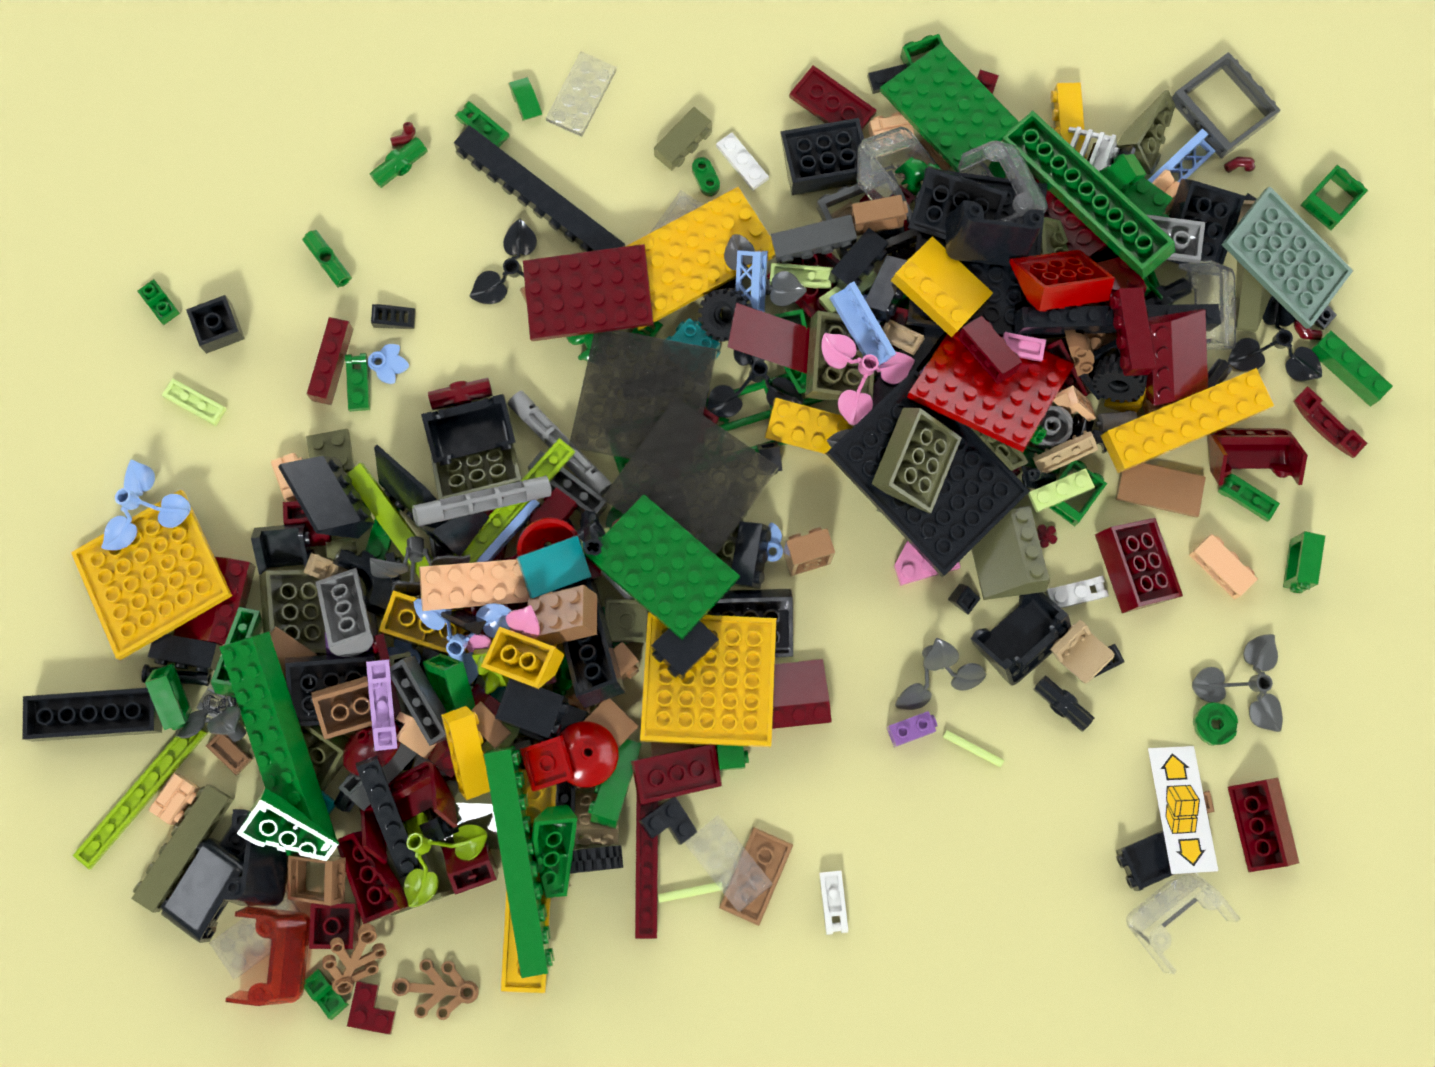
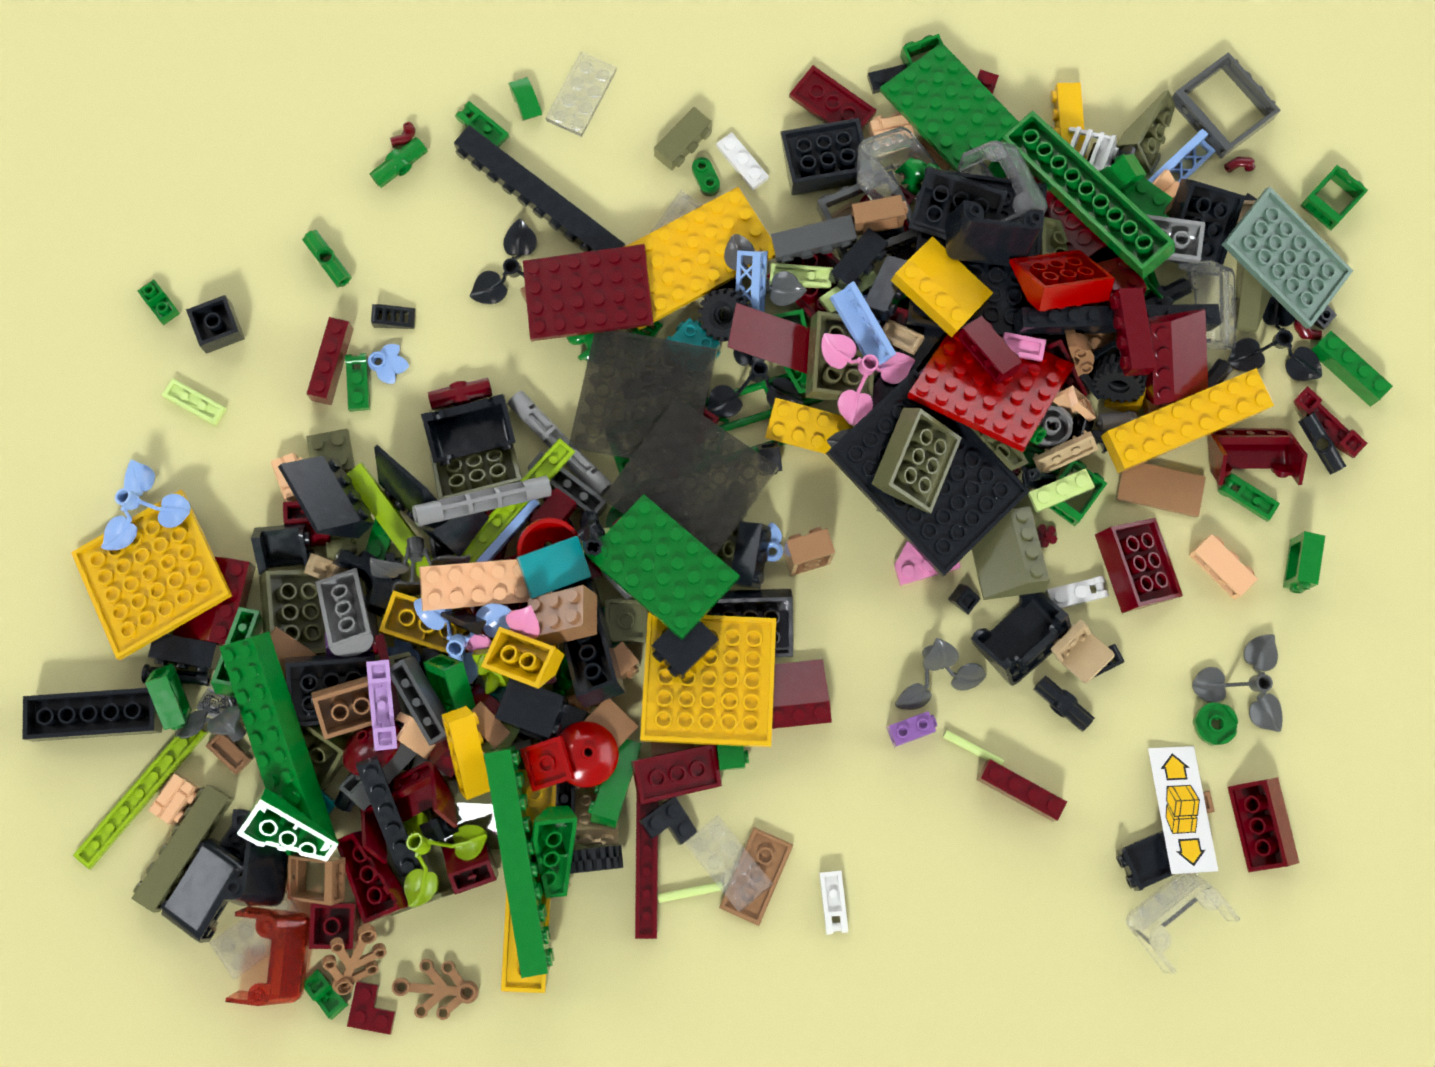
(1021, 790): none -> dark red brick
(1329, 456): none -> black piece

